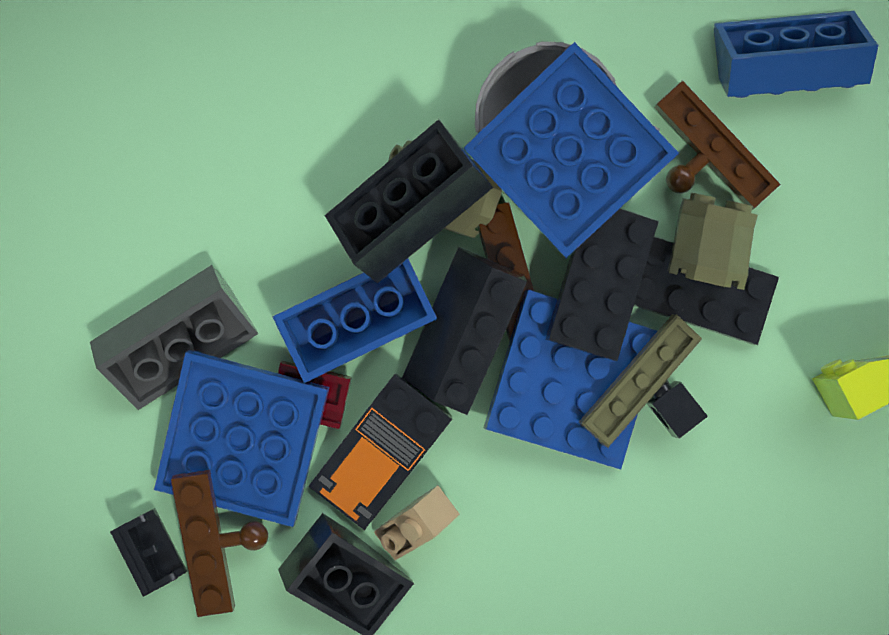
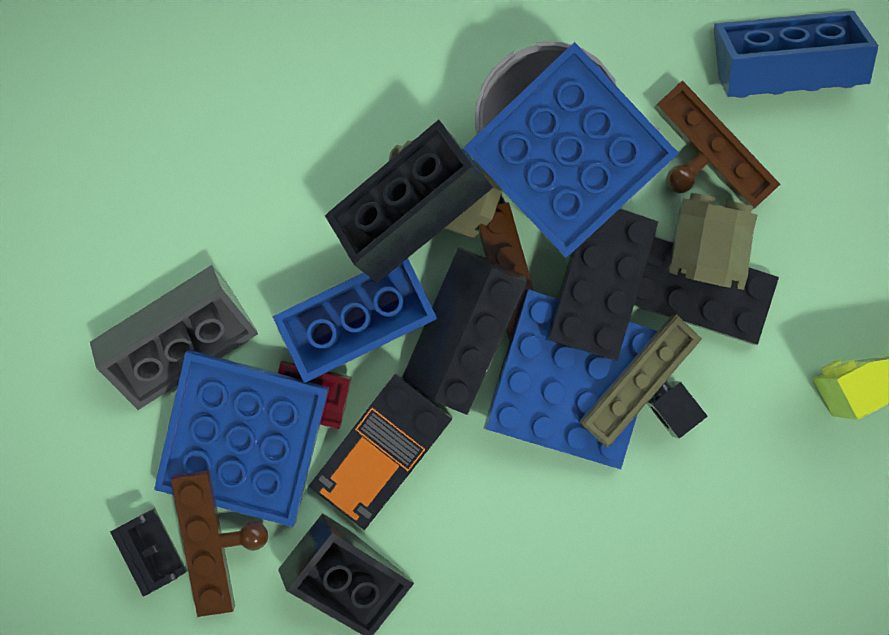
(417, 523): tan slope -> none

